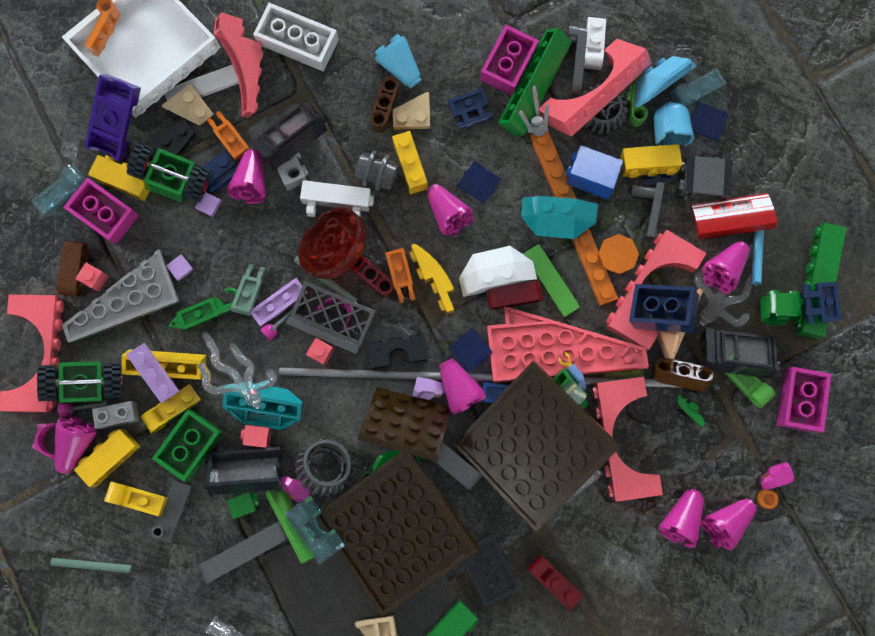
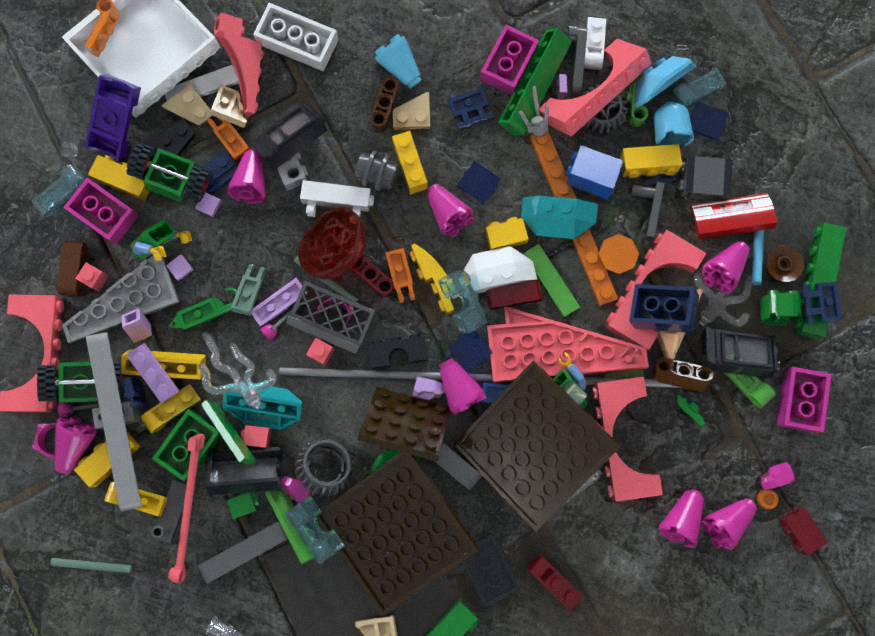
(113, 421): none -> light grey beam
(134, 390): none -> dark blue plate
(136, 325): none -> lavender brick
(155, 237): none -> torso
(178, 573): none -> coral hinge
(228, 106): none -> tan wing
(228, 432): none -> green tile
(471, 313): none -> clear light blue arch
(506, 234): none -> yellow brick
(562, 86): none -> lavender tile
(792, 260): none -> reddish brown dish
(802, 531): none -> dark red brick

